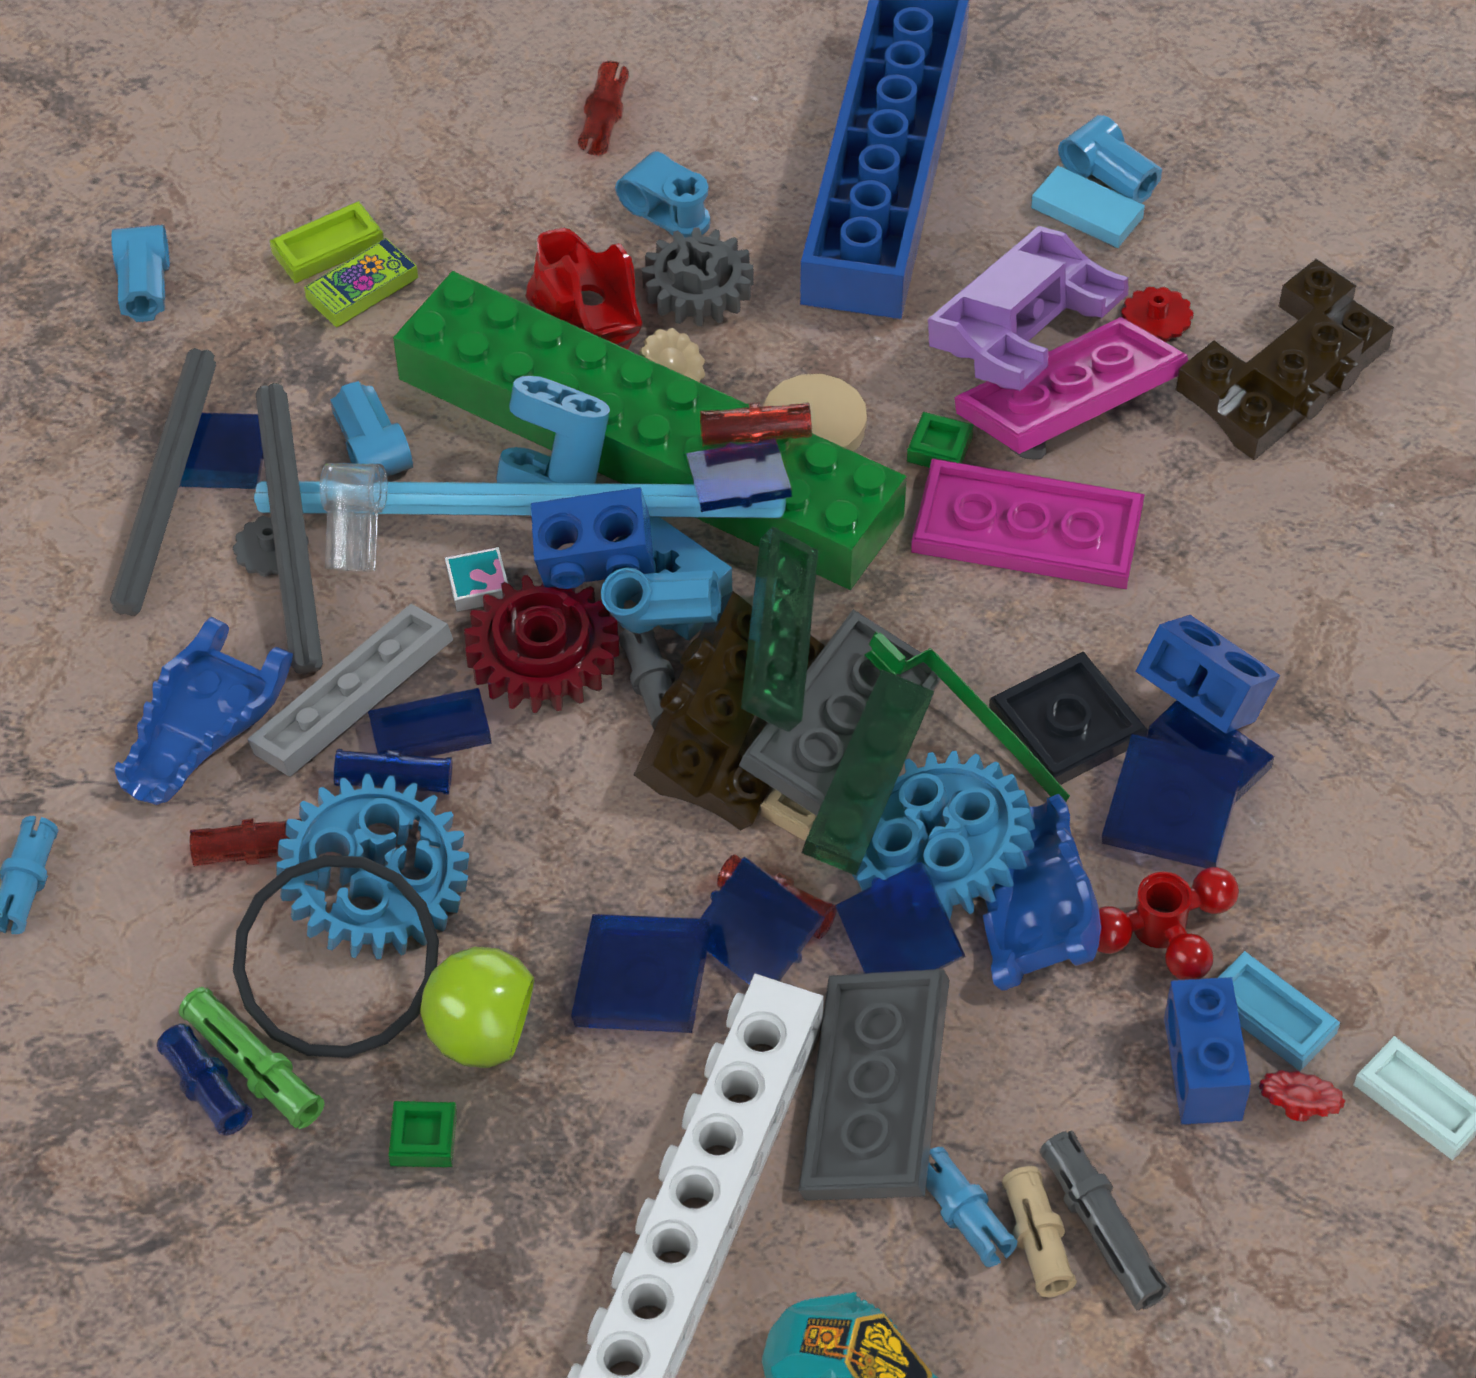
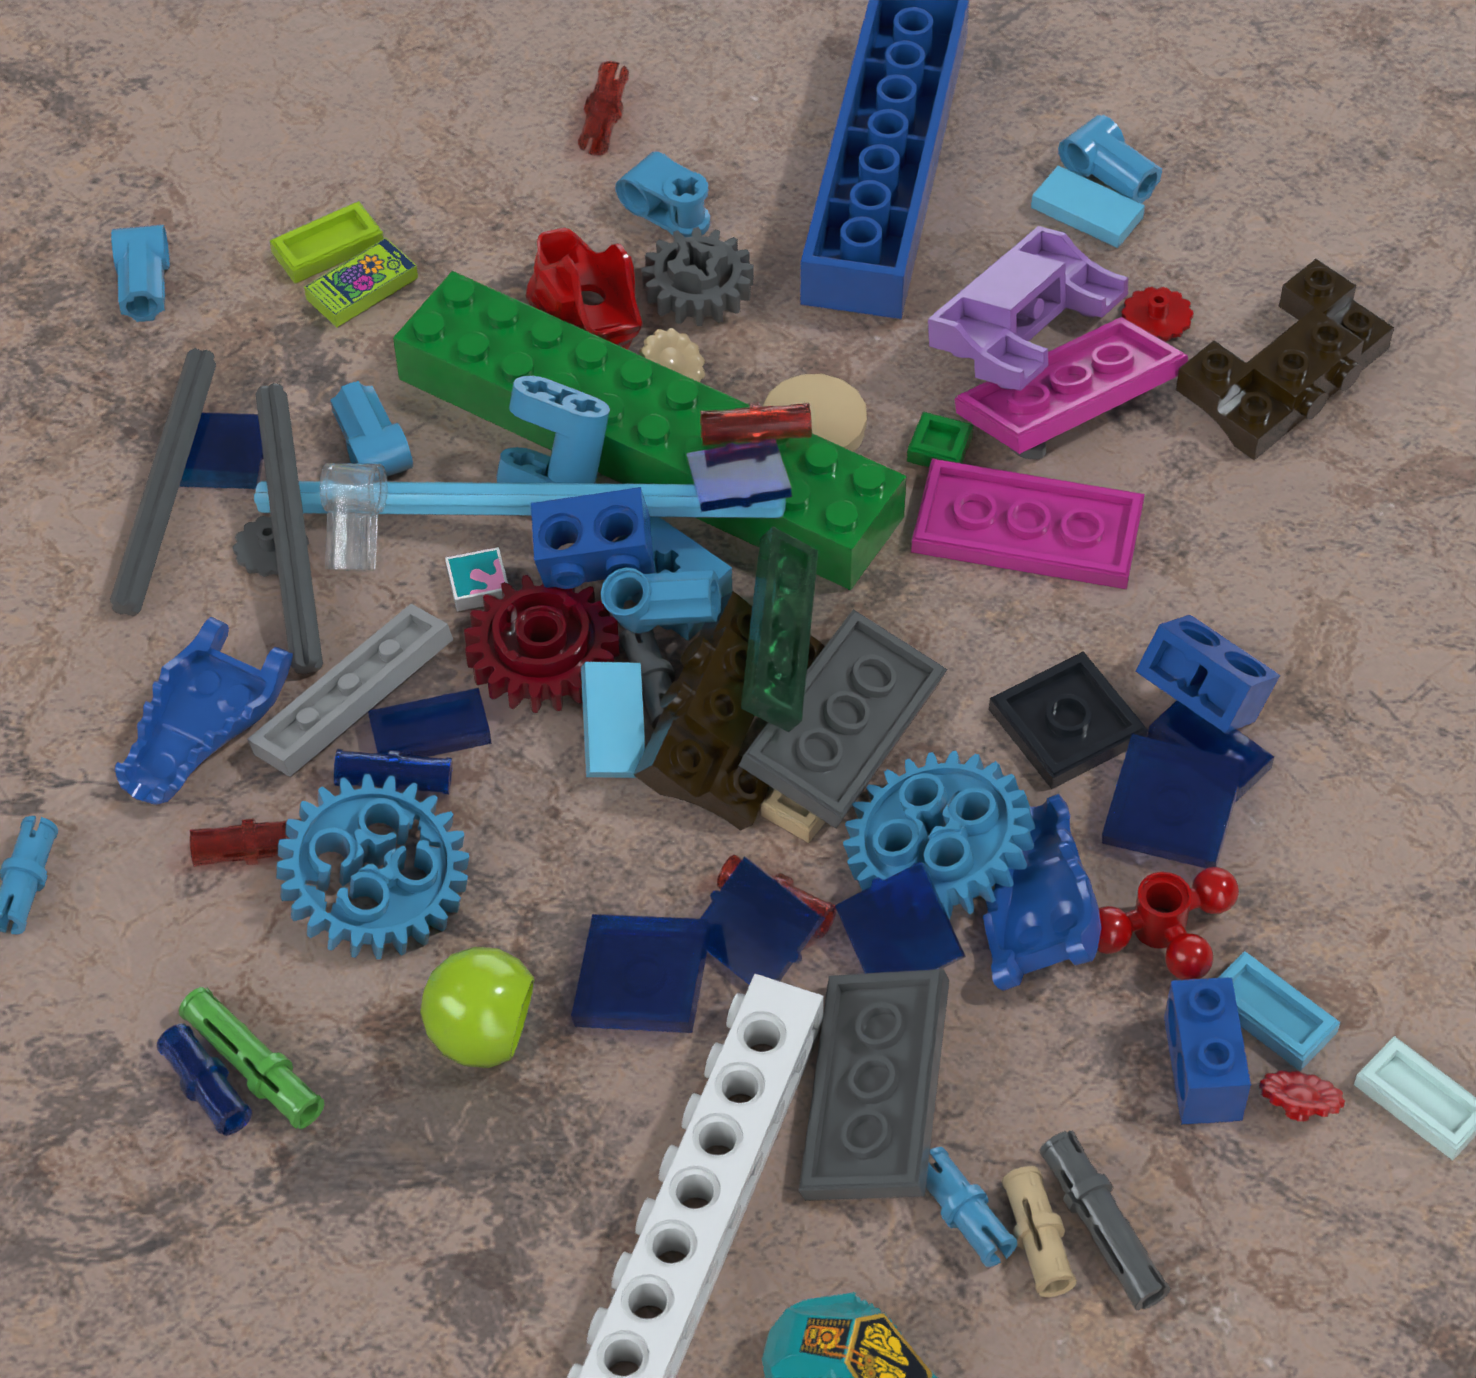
(251, 915): black piece -> none
(422, 1134): green tile -> none
(612, 718): none -> medium azure tile
(868, 773): clear green plate -> none
(890, 659): green piece -> none

